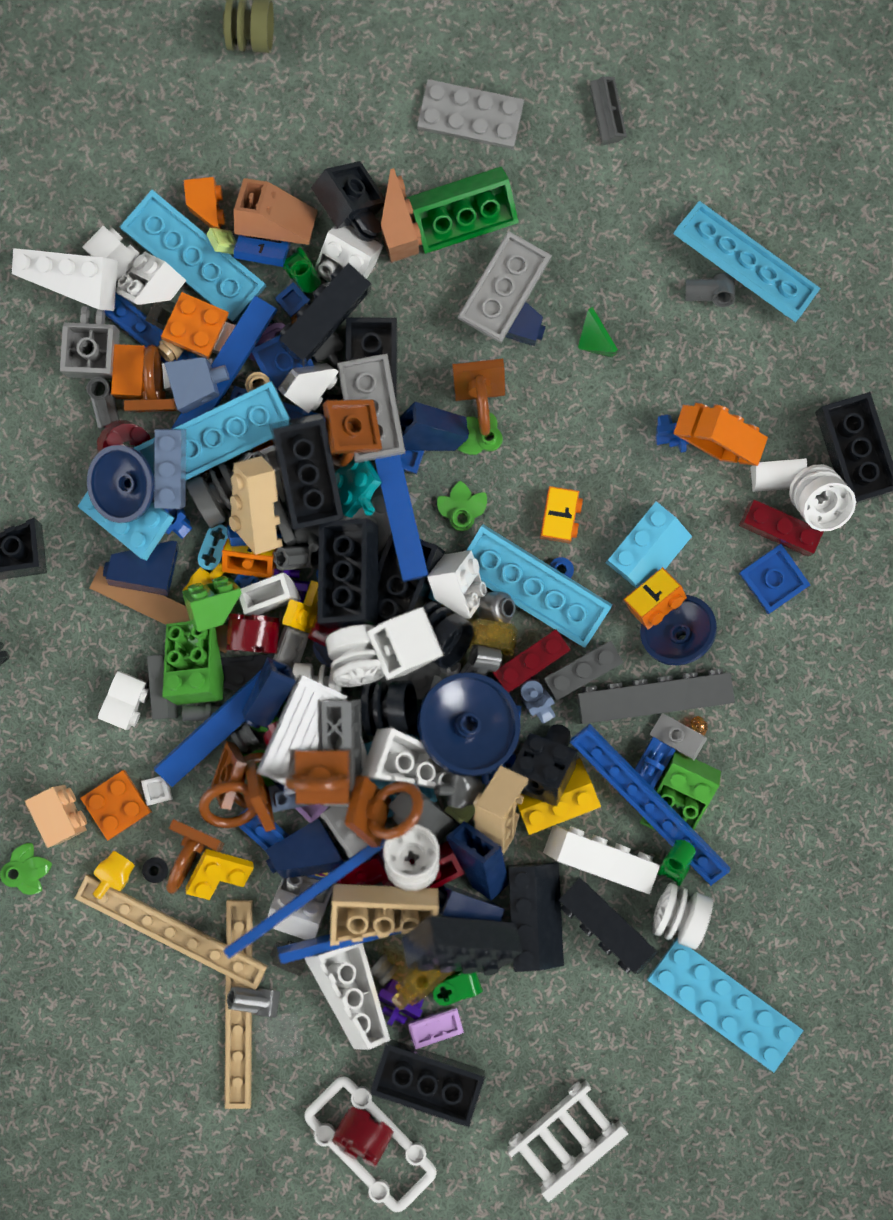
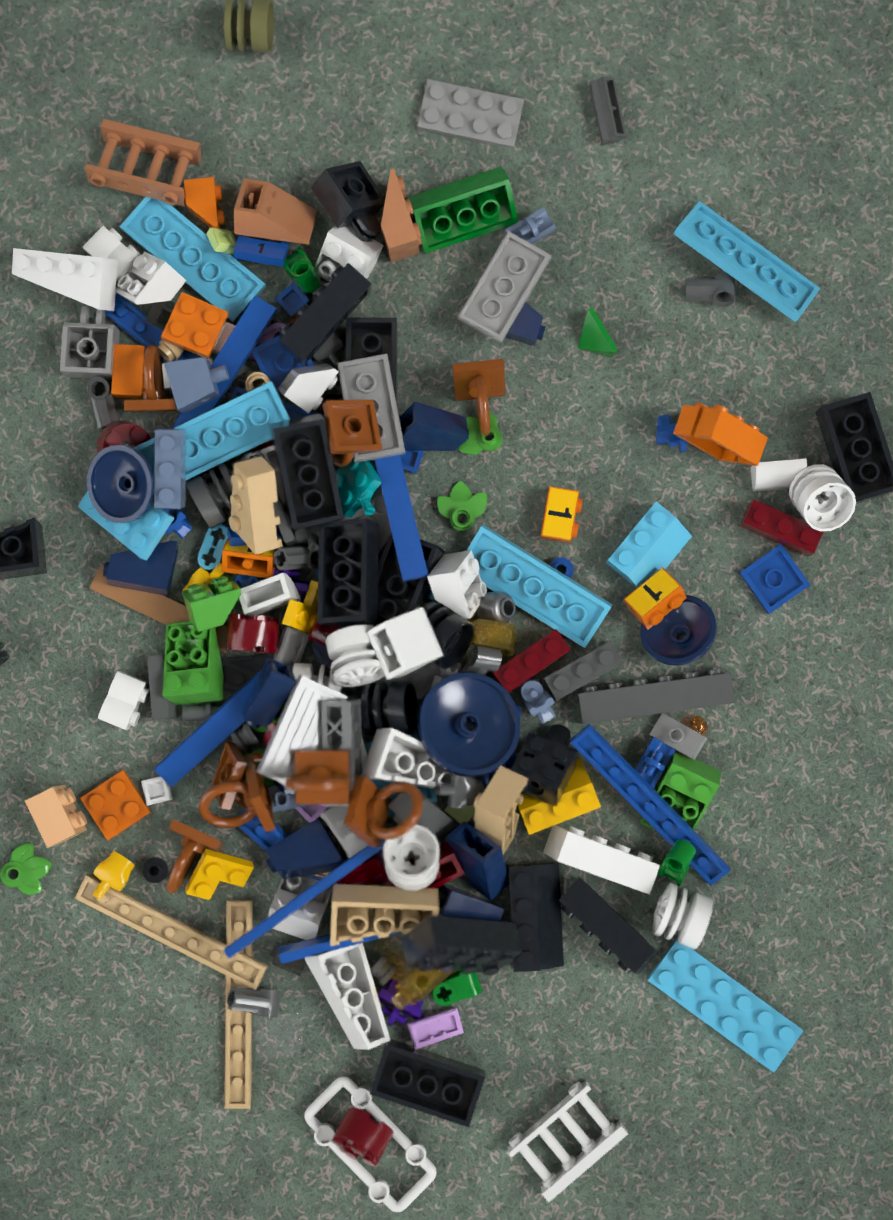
(144, 141): none -> nougat fence
(533, 227): none -> sand blue hips

